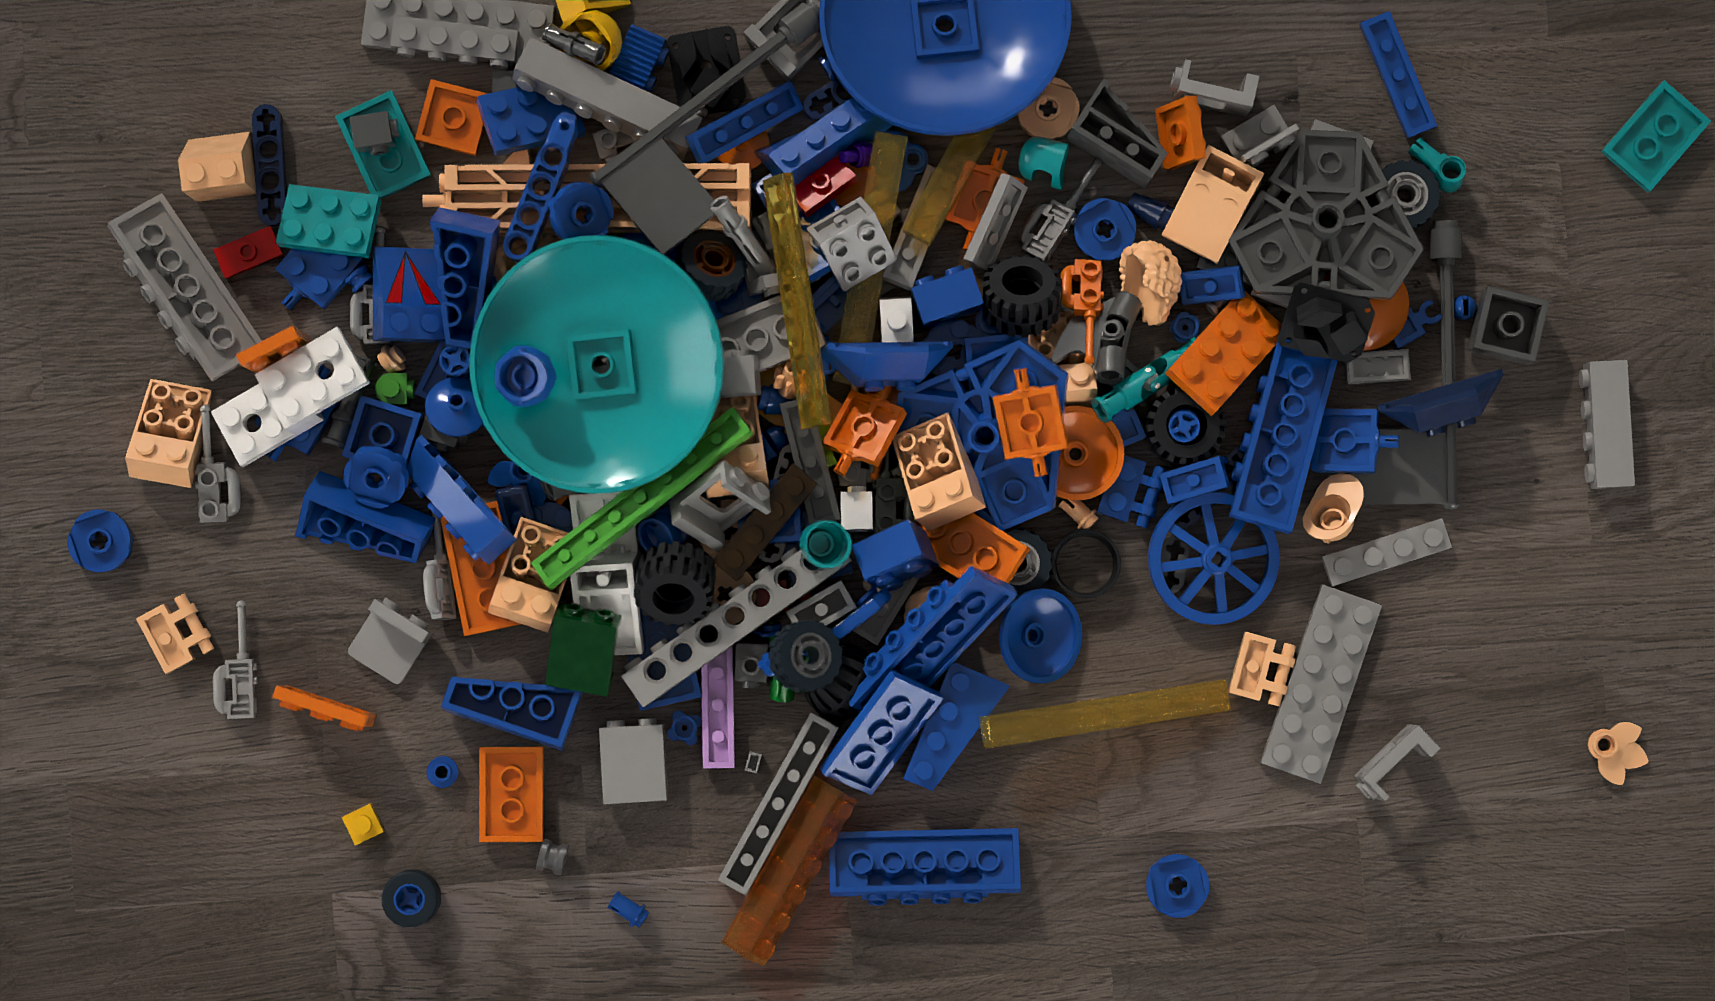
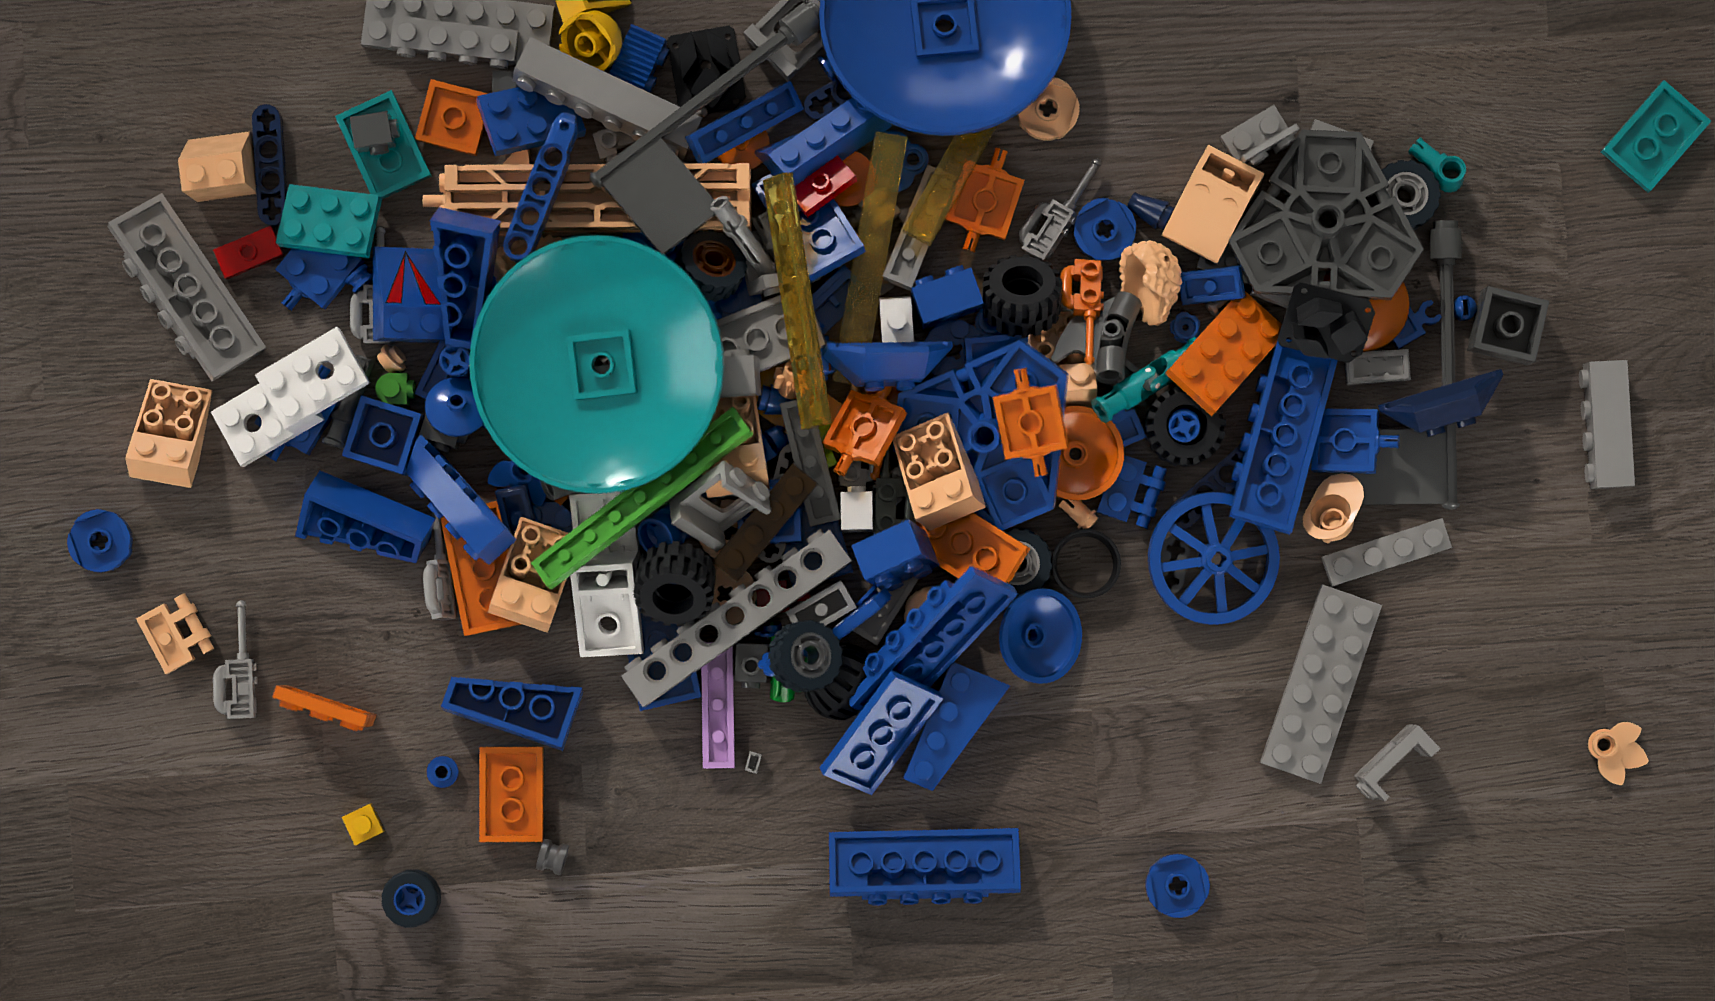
(210, 476): light grey piece -> none
(272, 349): orange plate -> none
(384, 462): blue plate -> none
(389, 640): light grey bracket -> none
(525, 376): blue hat -> none
(574, 44): dark grey pin -> none
(582, 649): dark green panel -> none
(586, 196): blue plate -> none
(628, 909): blue pin -> none
(633, 762): light grey brick -> none
(681, 719): blue plate -> none
(778, 803): light grey brick -> none
(789, 871): clear orange brick -> none
(827, 537): teal helmet -> none
(853, 243): light grey bracket -> none
(857, 155): dark purple cylinder -> none
(995, 222): light grey plate -> none
(1044, 155): teal helmet -> none
(1104, 713): clear yellow plate -> none
(1116, 137): dark grey wedge -> none
(1181, 132): orange plate -> none
(1195, 479): blue panel -> none
(1214, 96): light grey window -> none
(1252, 668): light nougat plate -> none
(1398, 75): blue plate -> none

